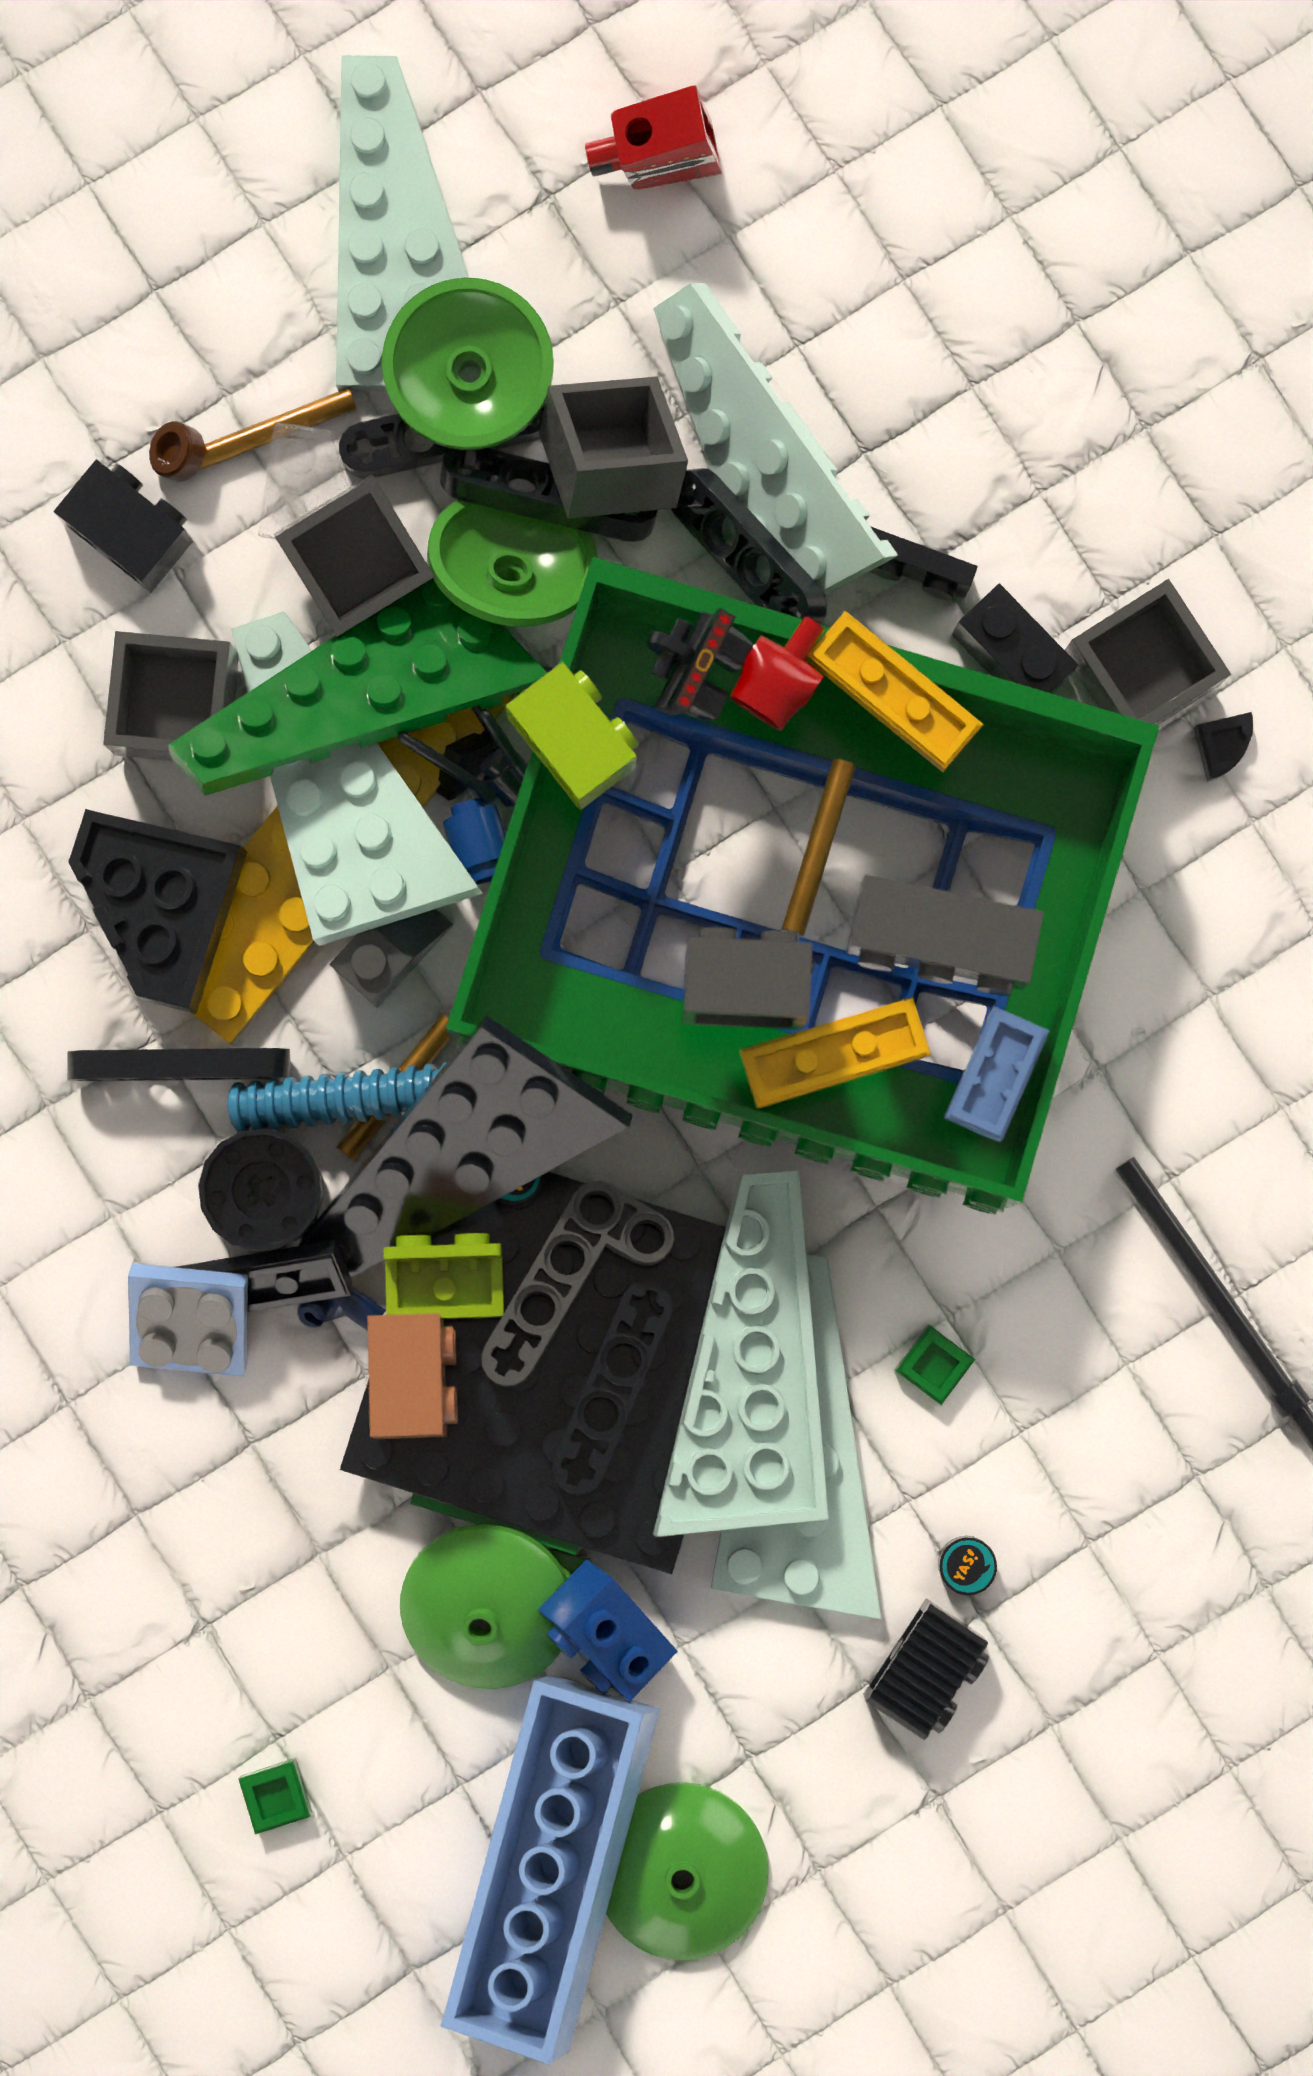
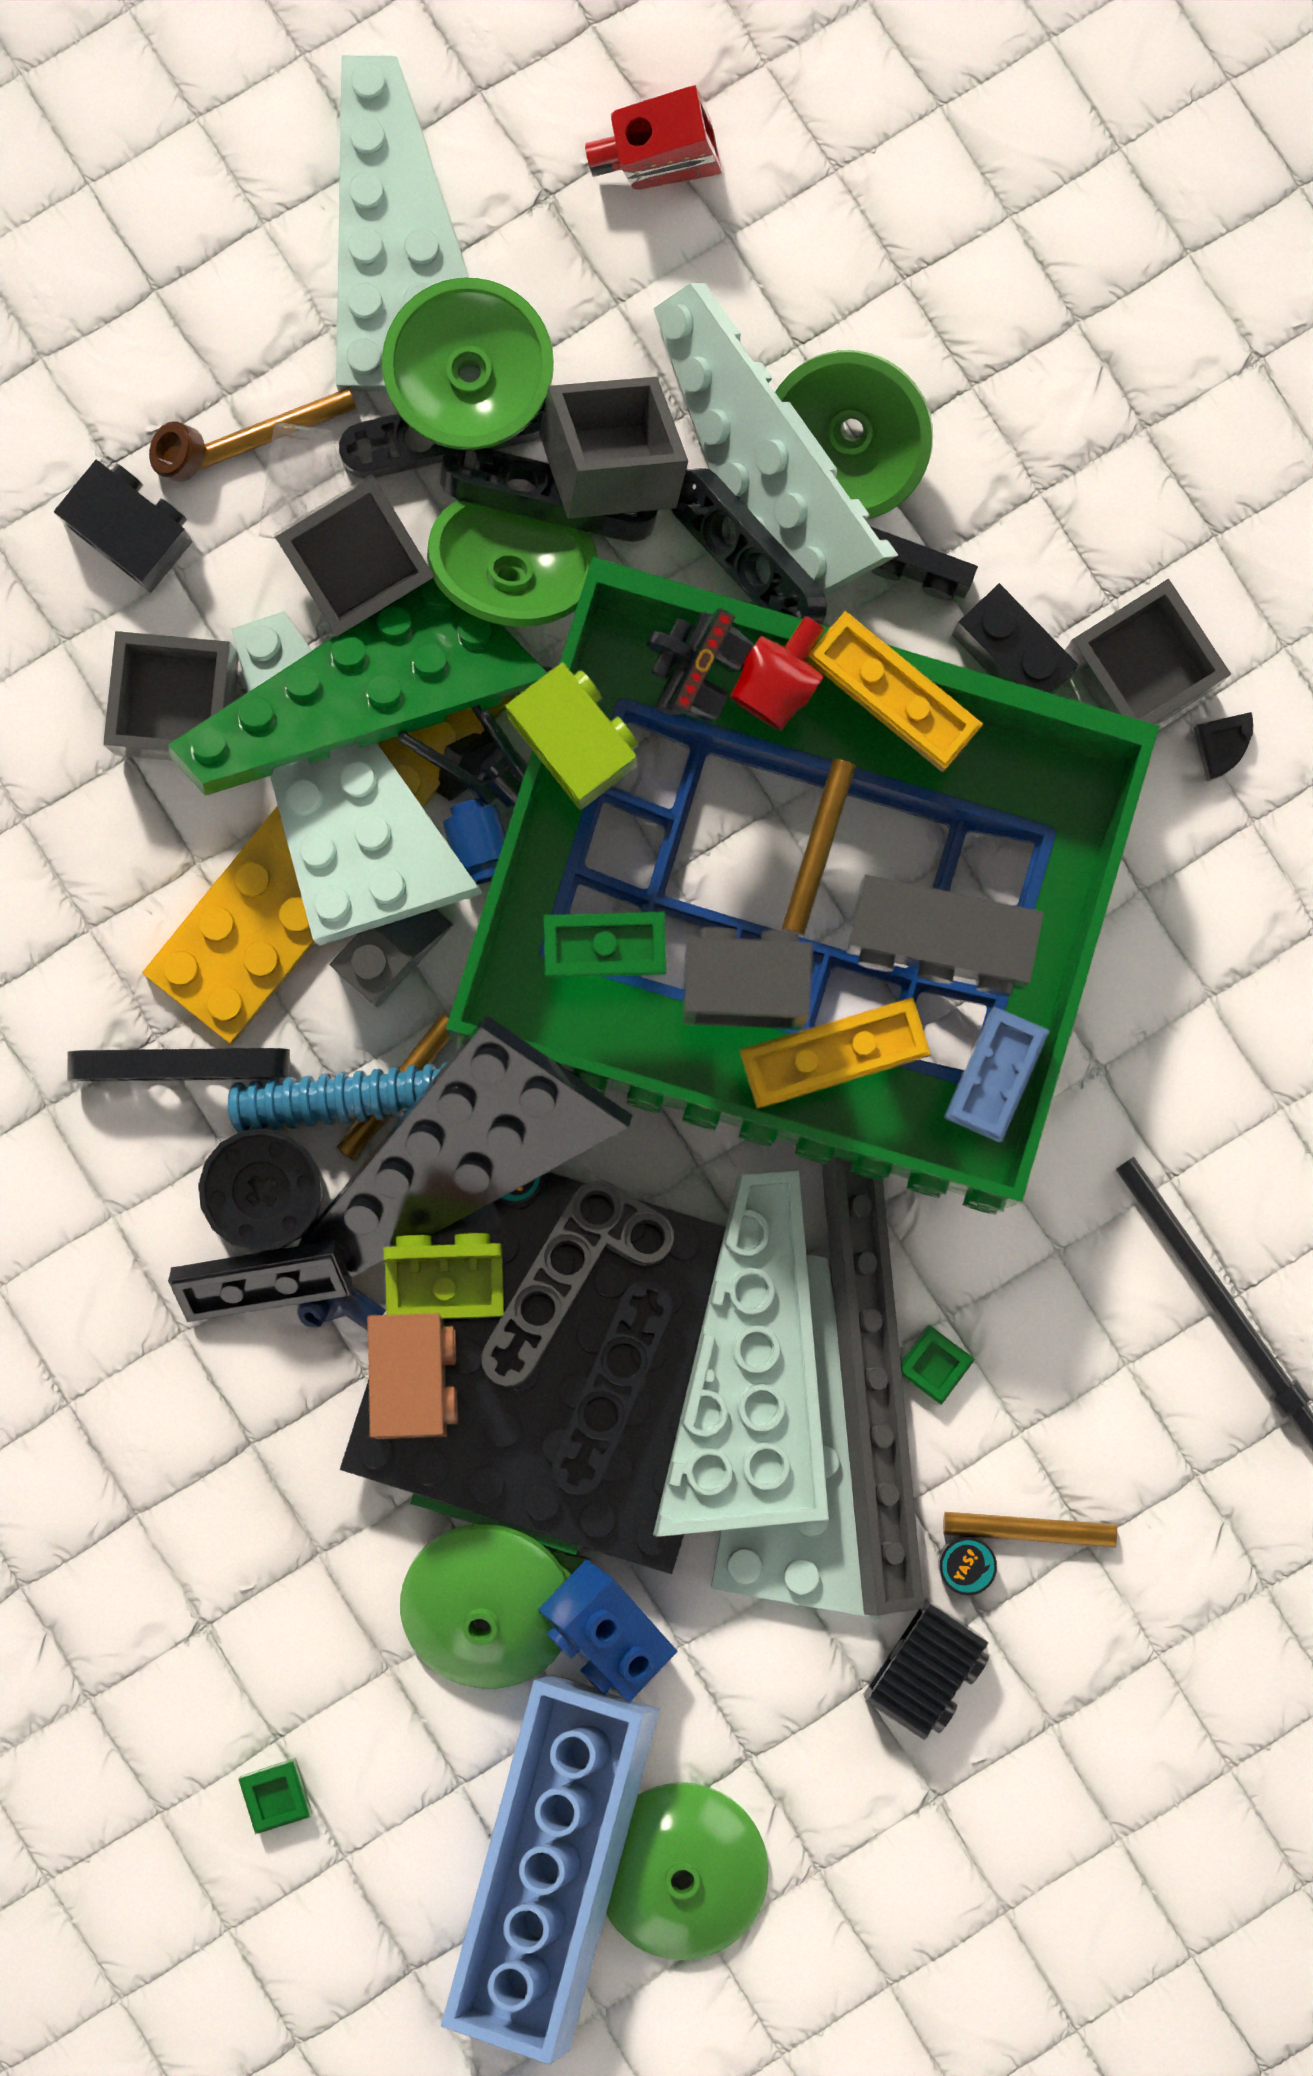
(158, 901): black plate -> none
(188, 1319): piece -> none
(604, 944): none -> green plate
(872, 1391): none -> dark grey plate
(897, 425): none -> bright green dish
(1029, 1529): none -> pearl gold bar

